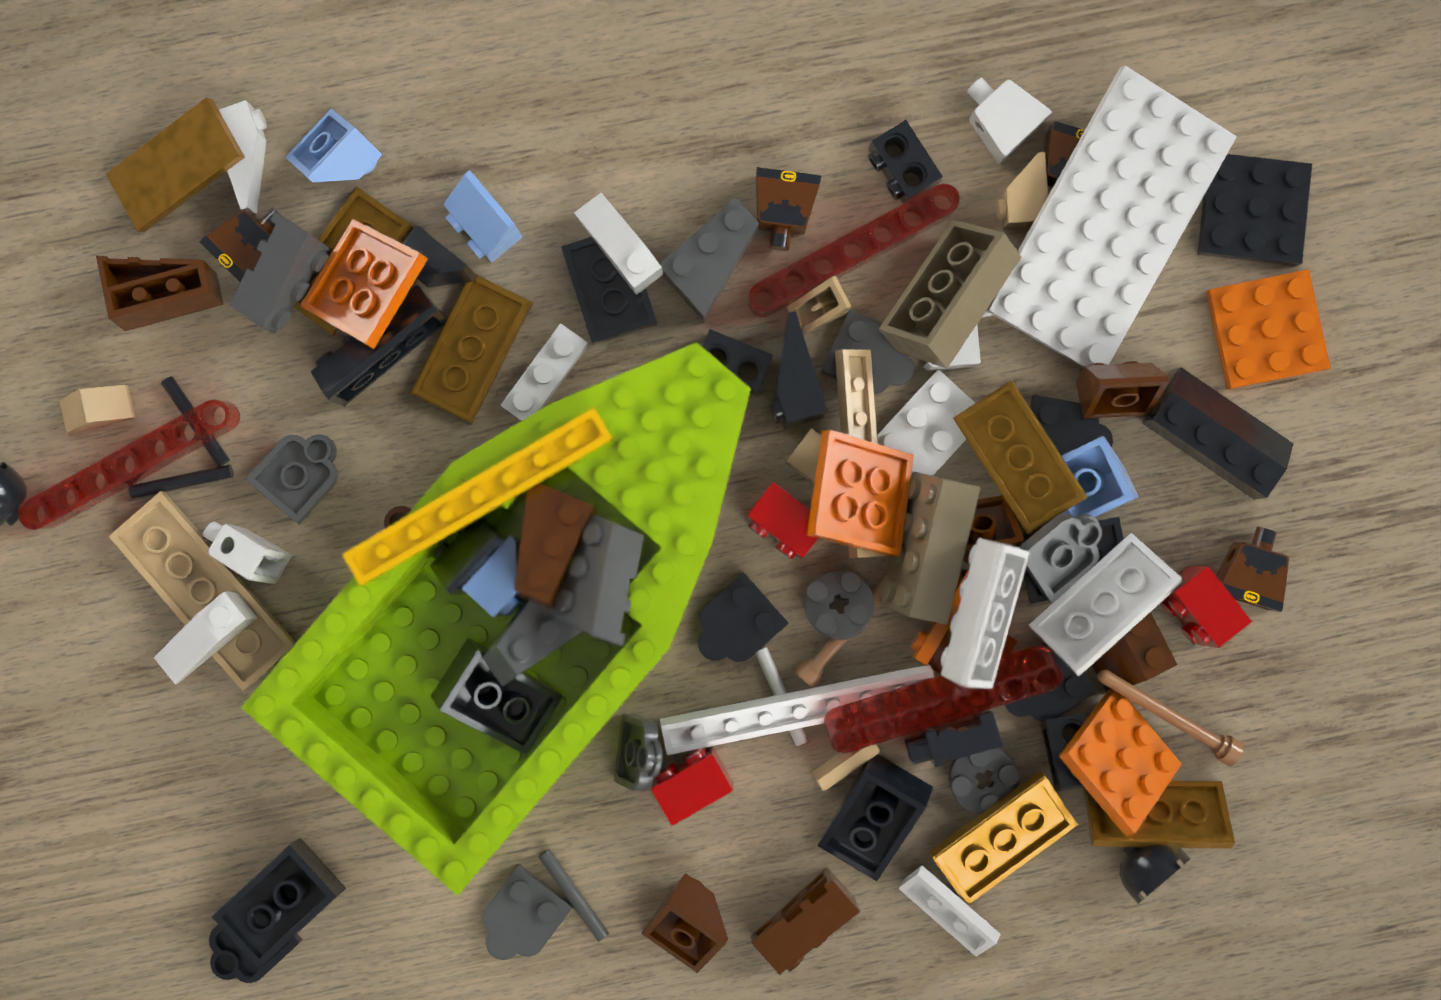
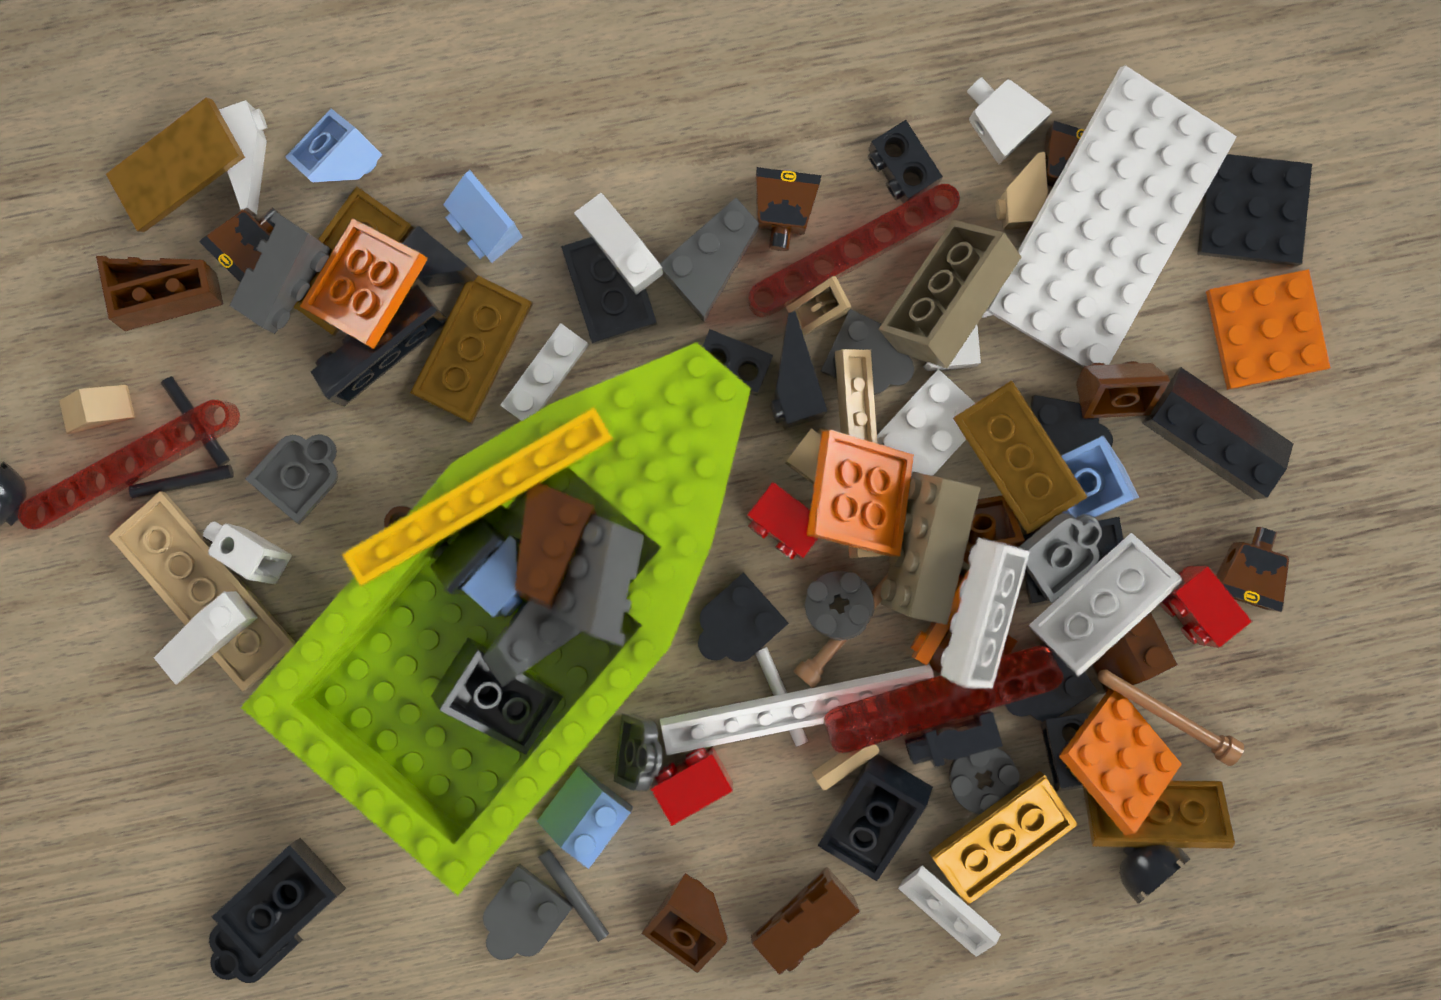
(584, 816): none -> slope

